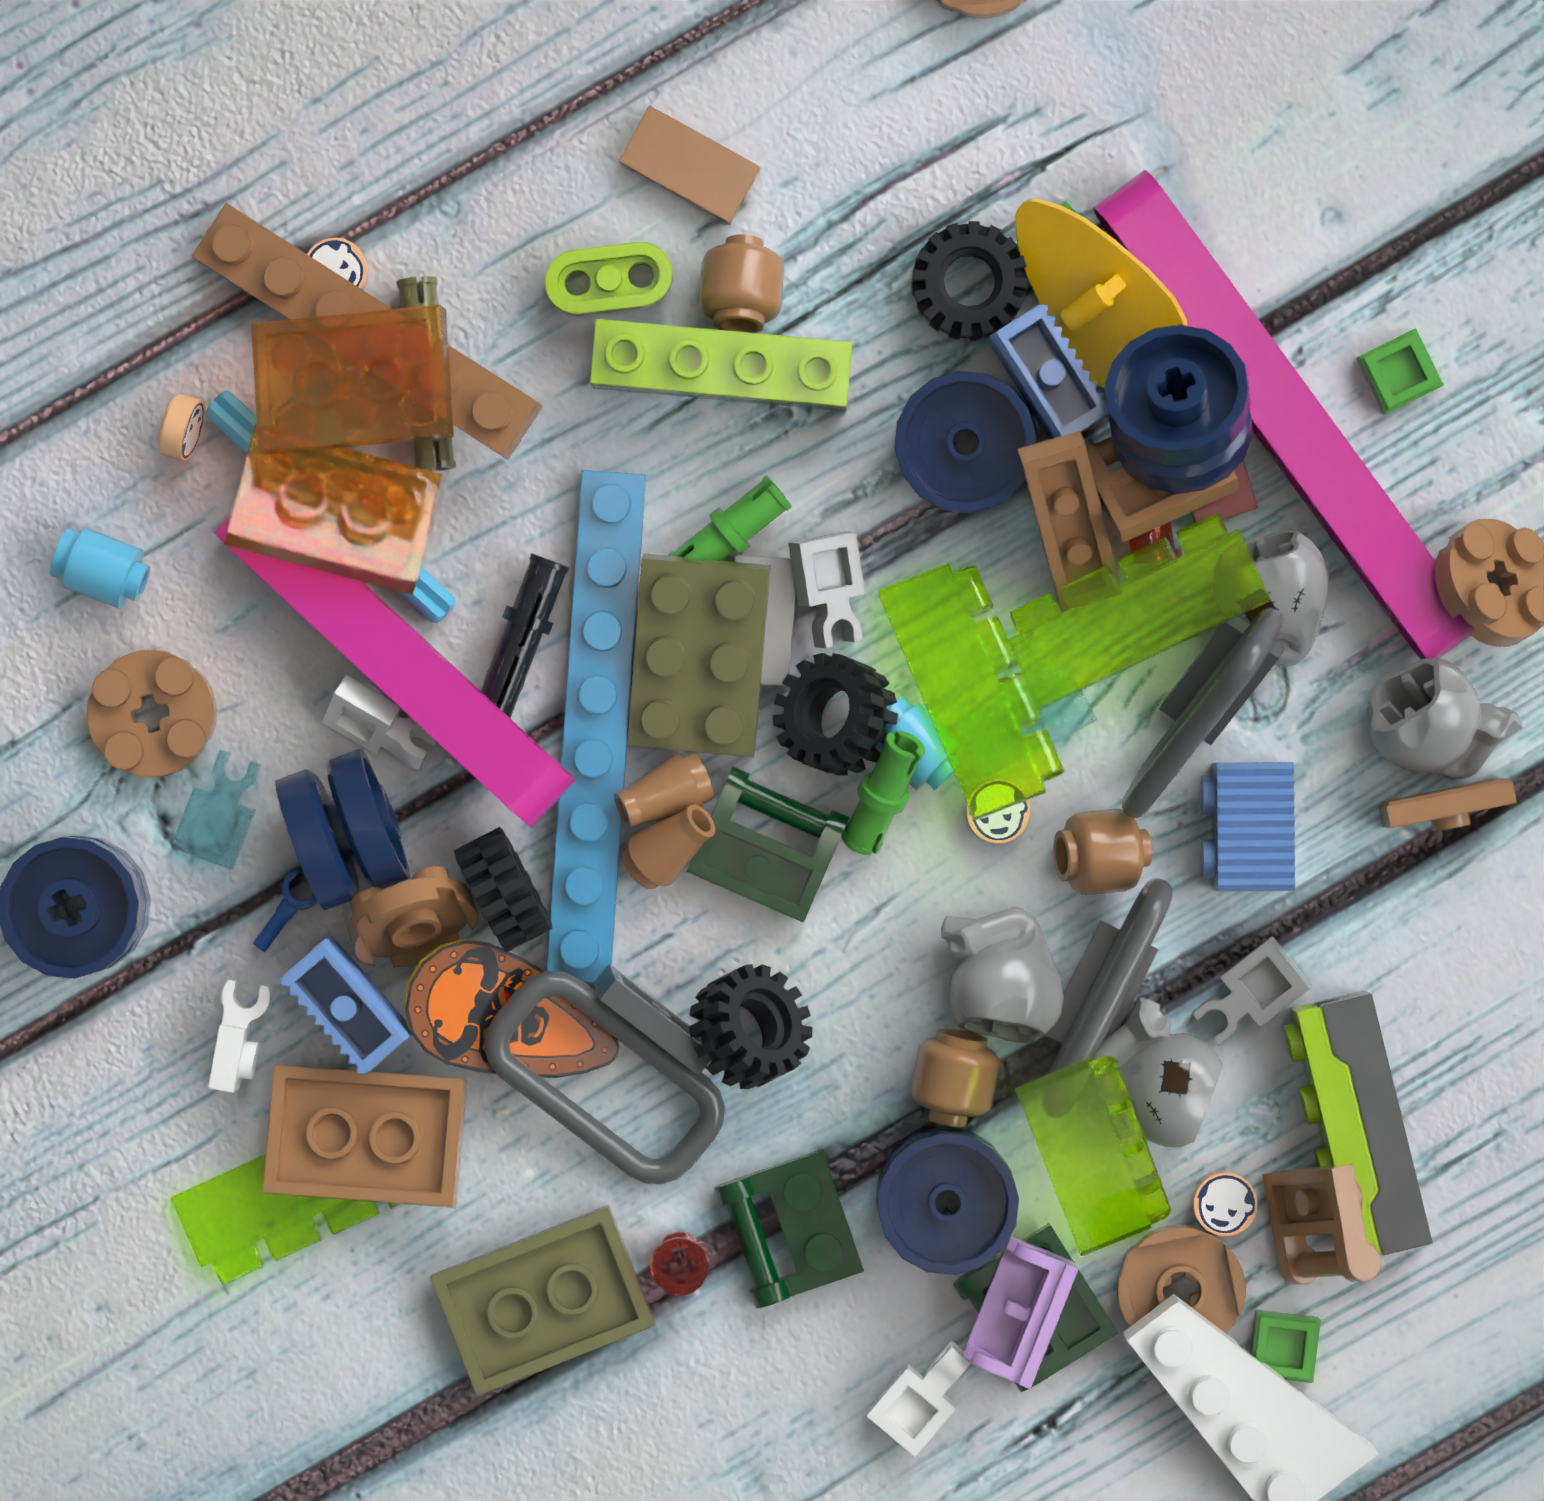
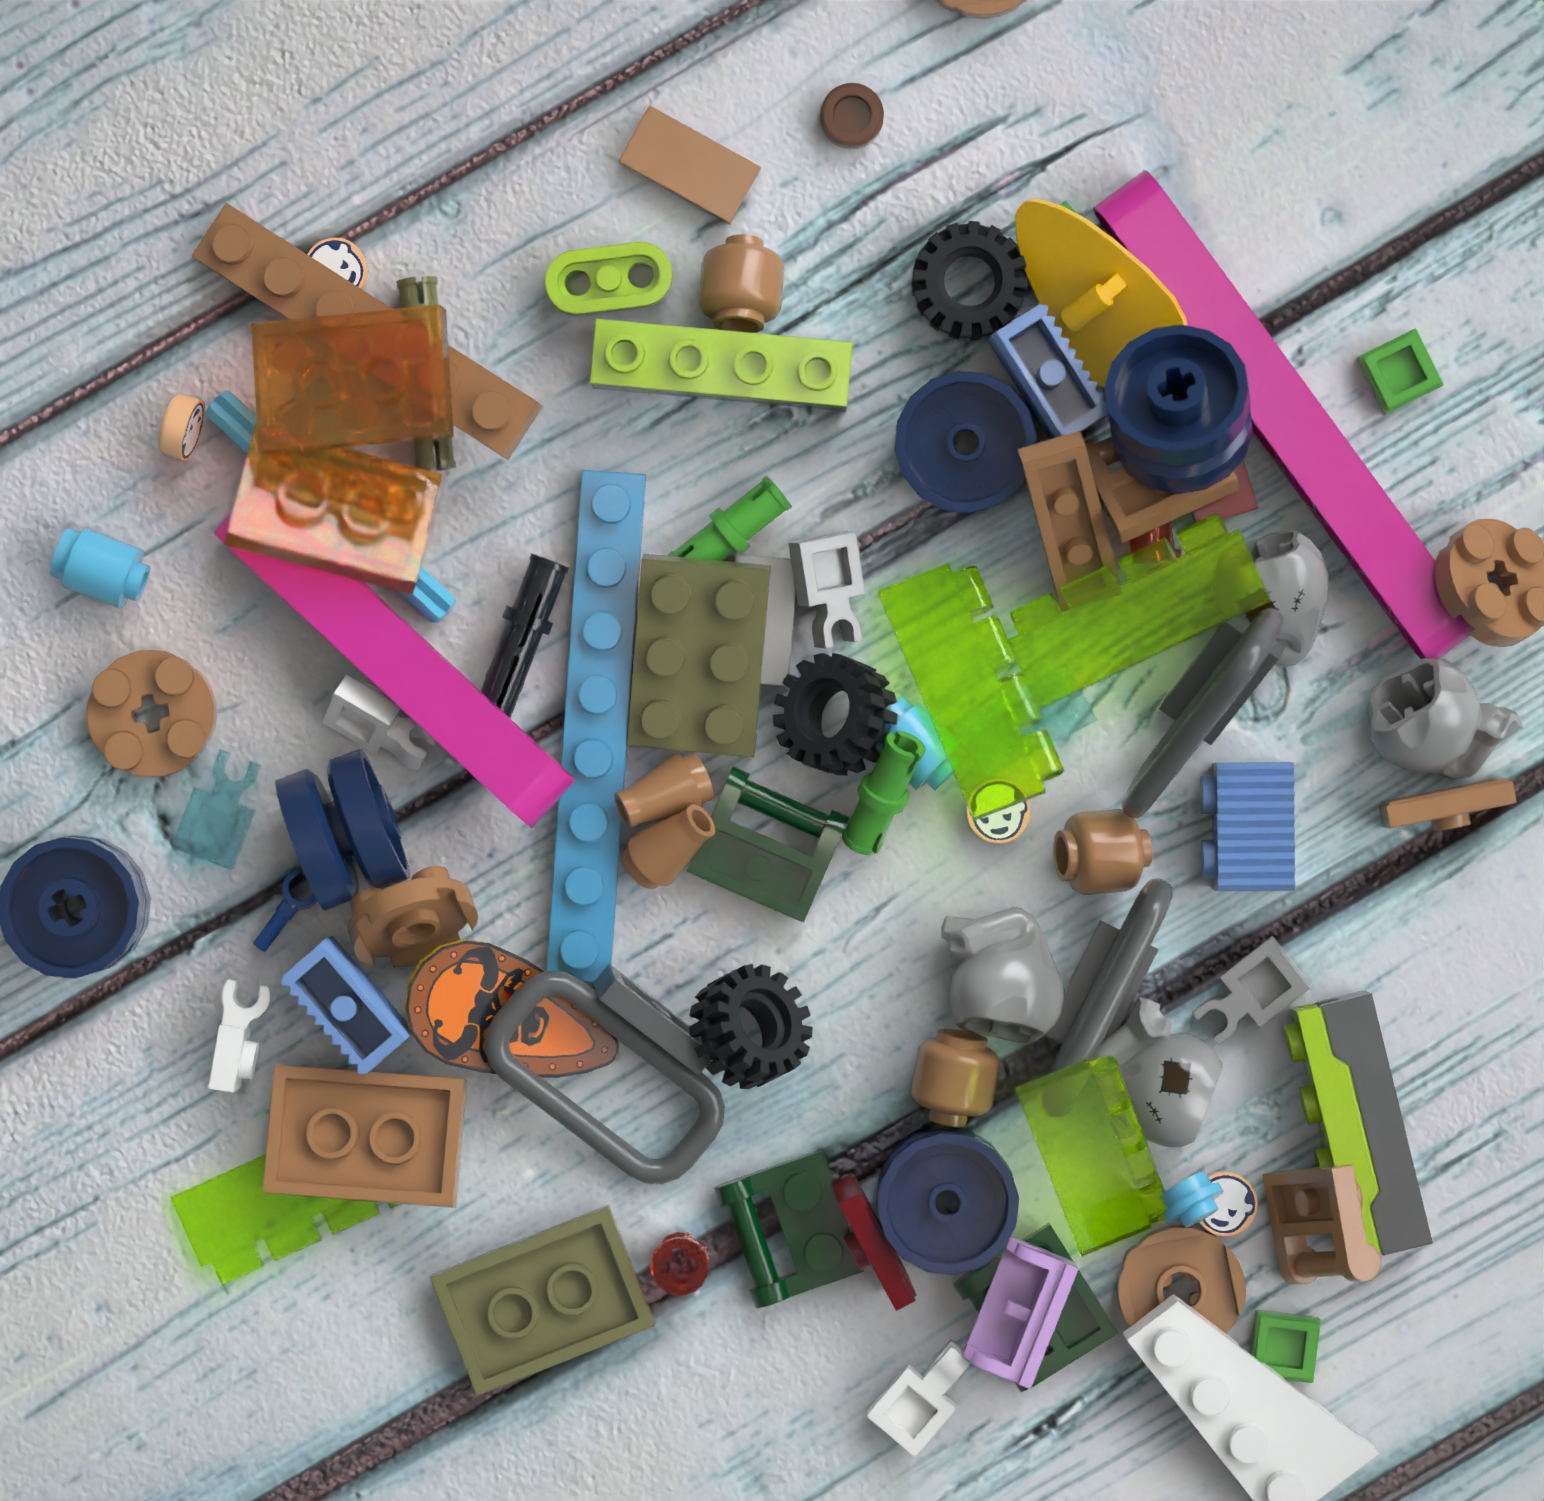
(503, 889): black tyre -> none
(851, 116): none -> reddish brown tile
(869, 1243): none -> dark red plate
(1191, 1200): none -> medium azure plate

